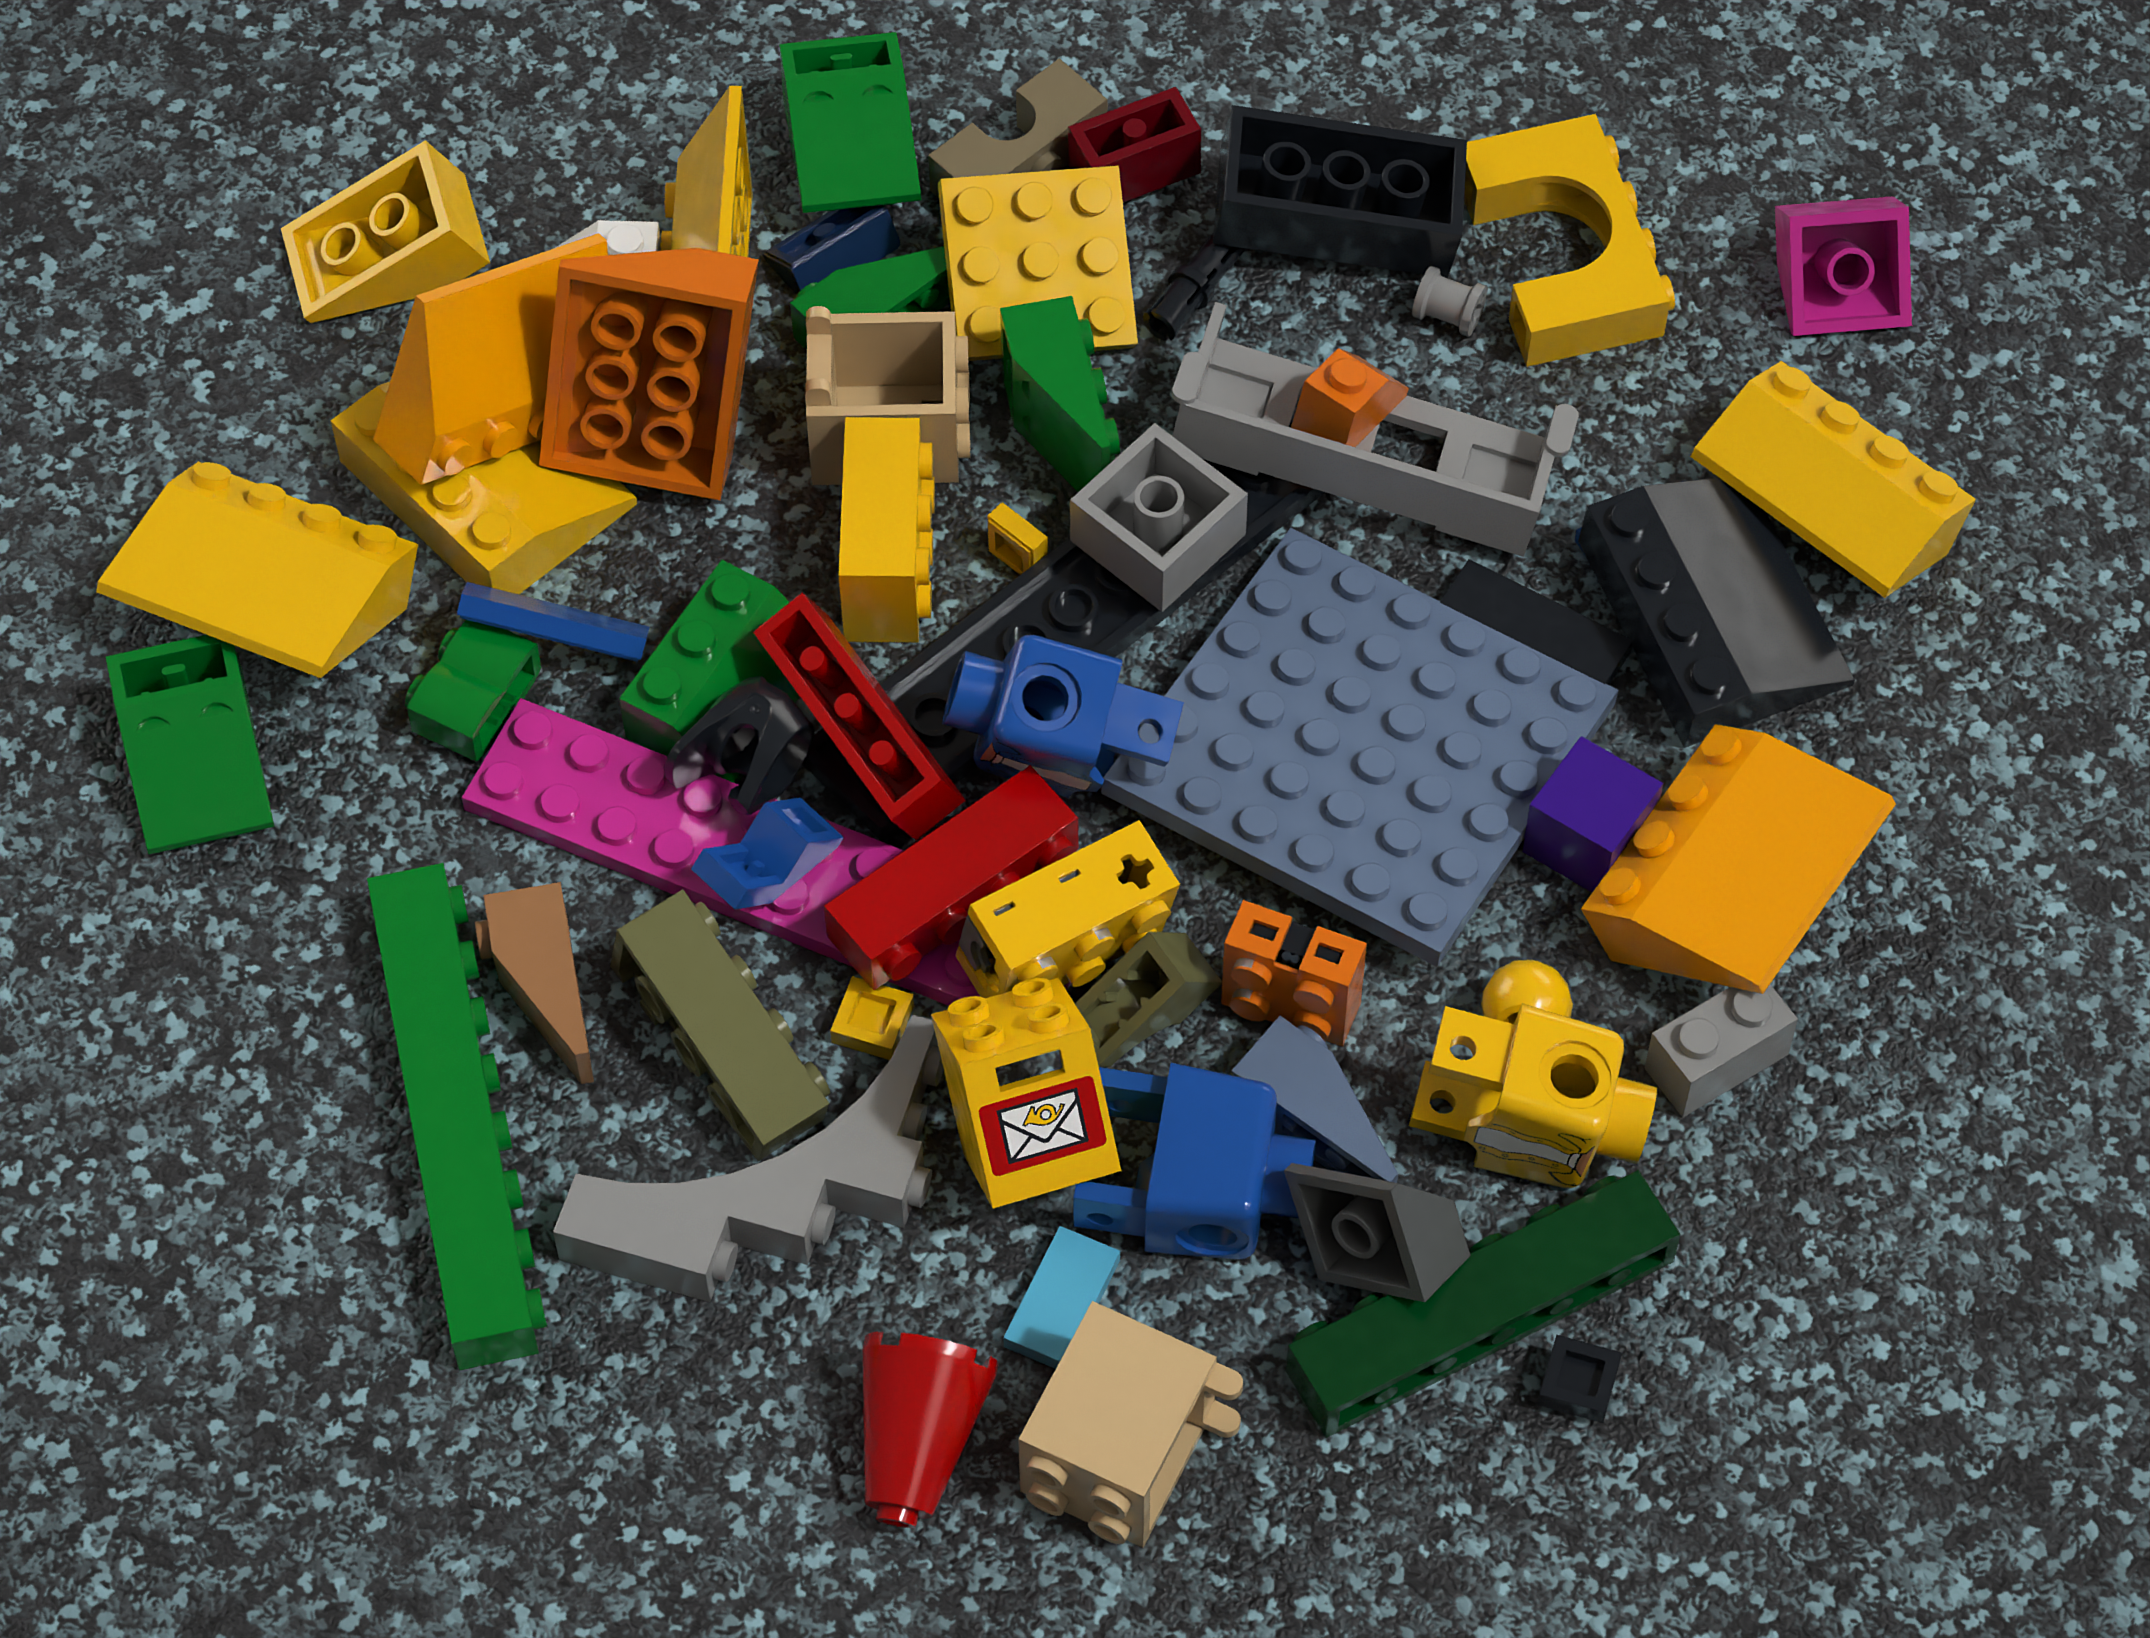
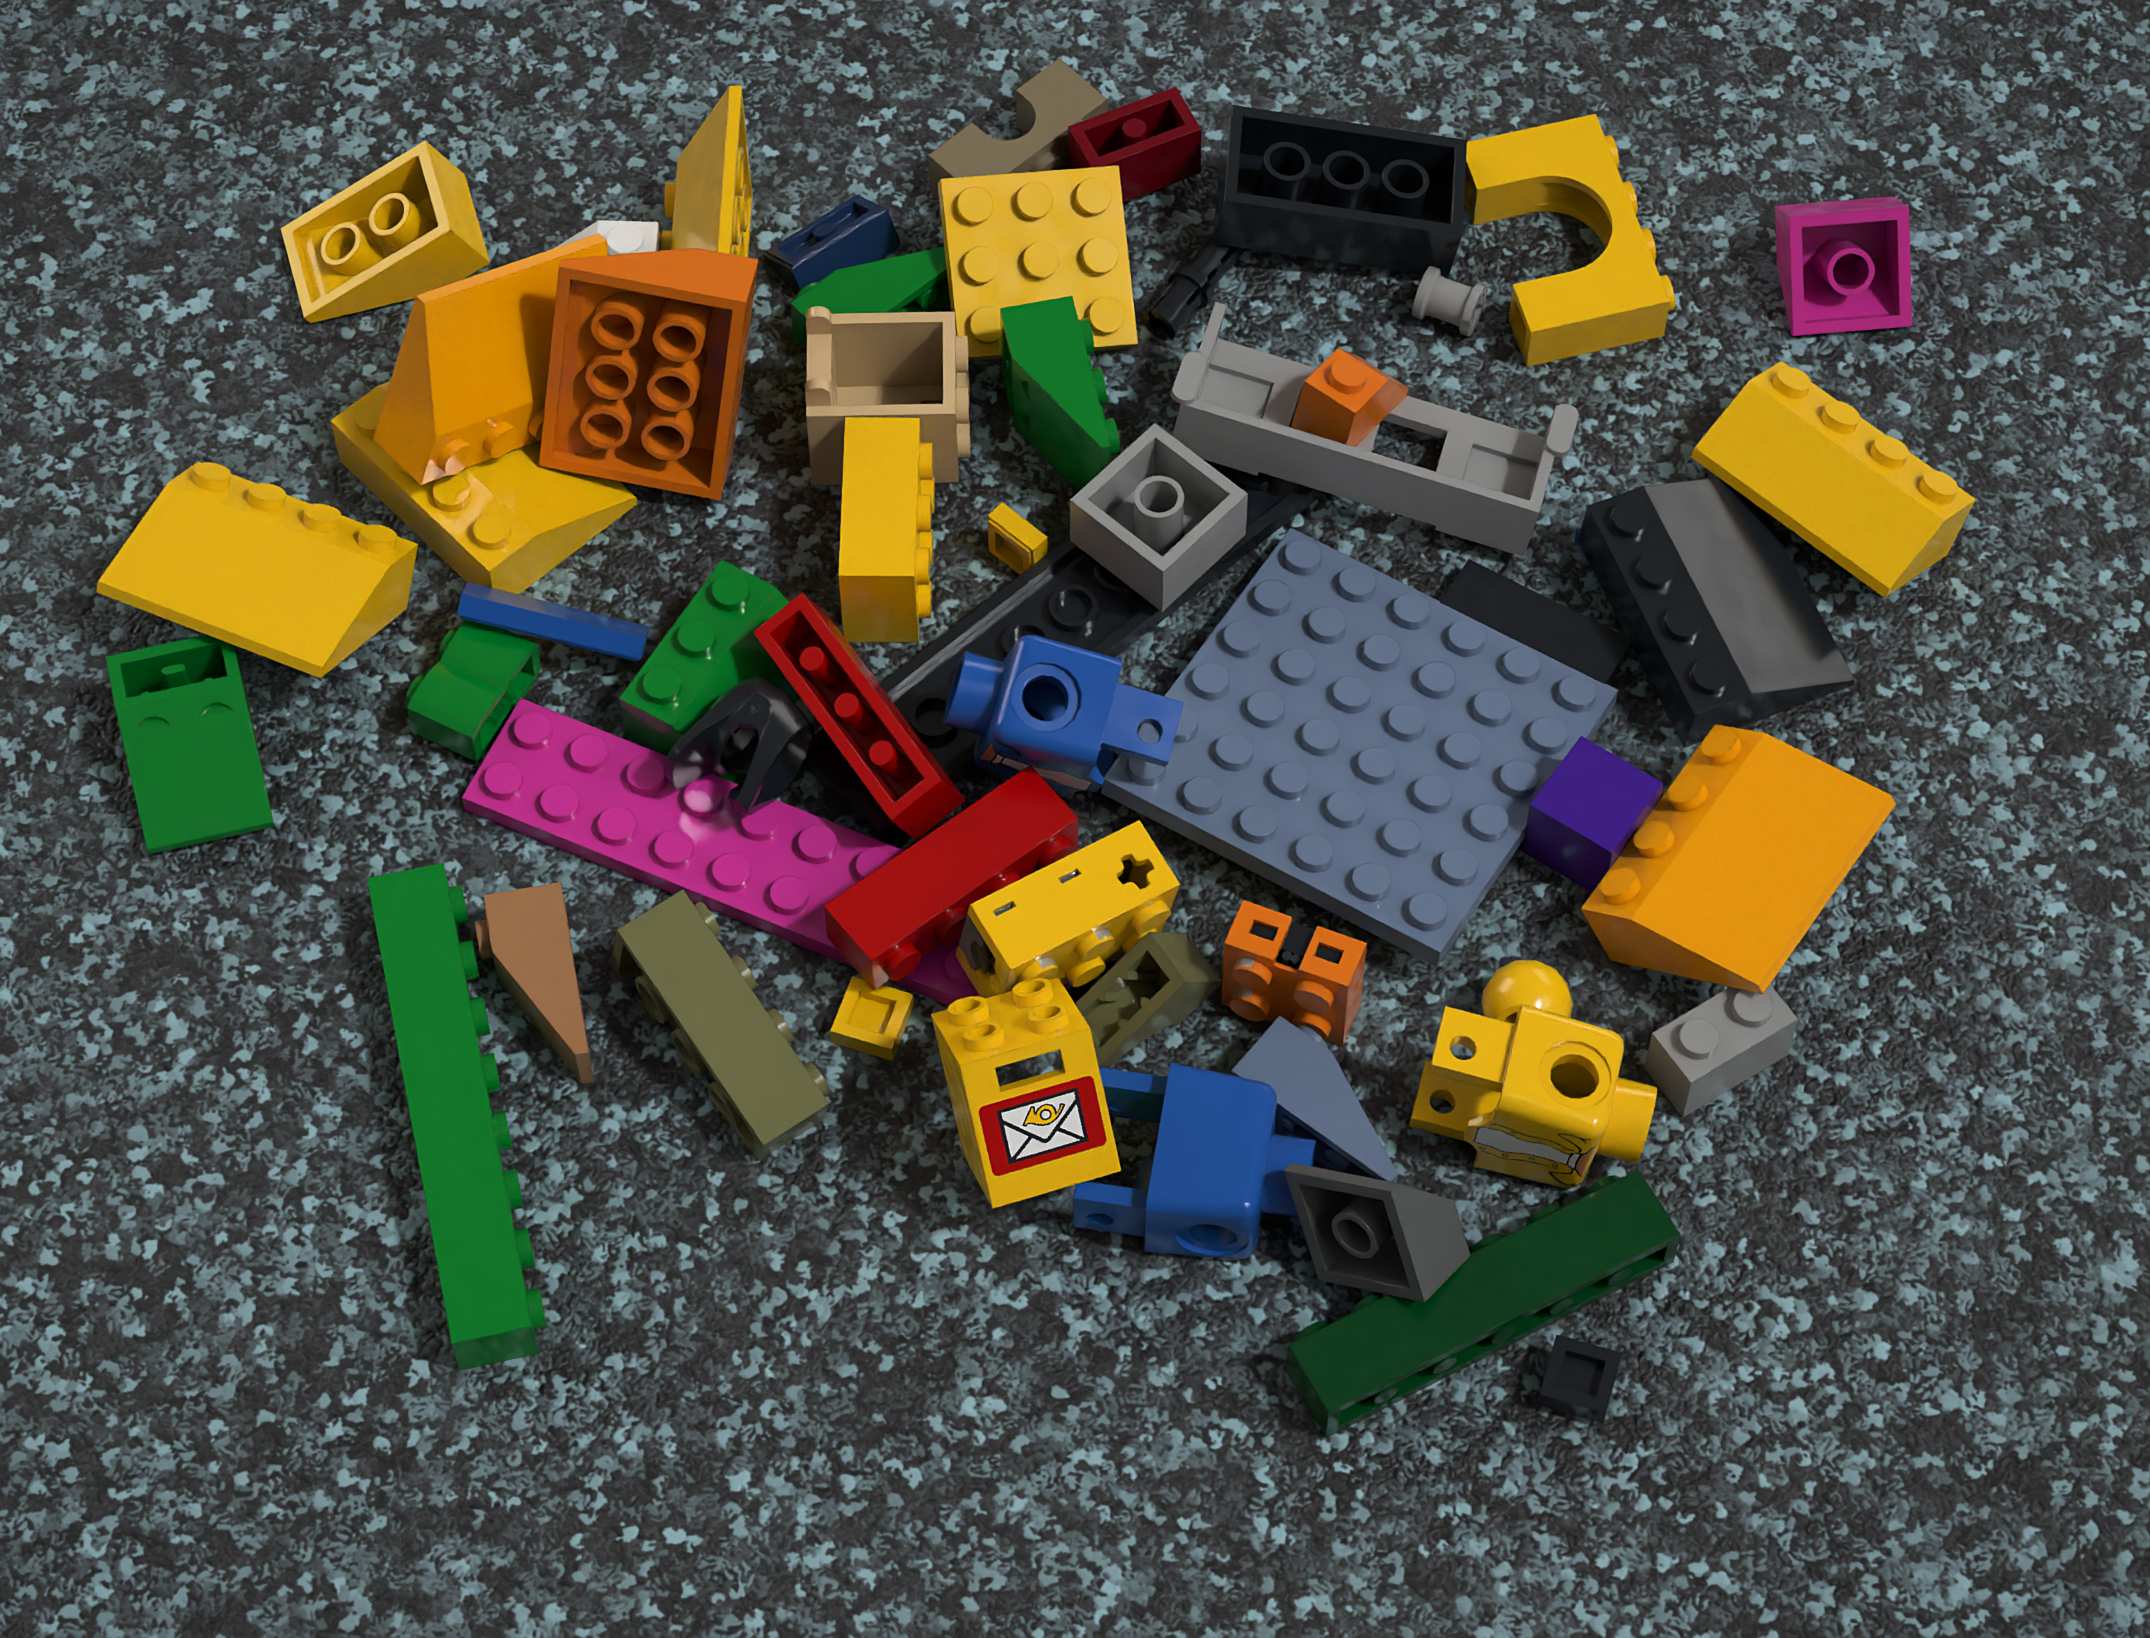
(691, 1230): light grey arch -> none
(772, 856): blue slope -> none
(849, 122): green slope -> none
(917, 1420): red cone -> none
(1064, 1286): medium azure tile -> none
(1122, 1424): tan container -> none

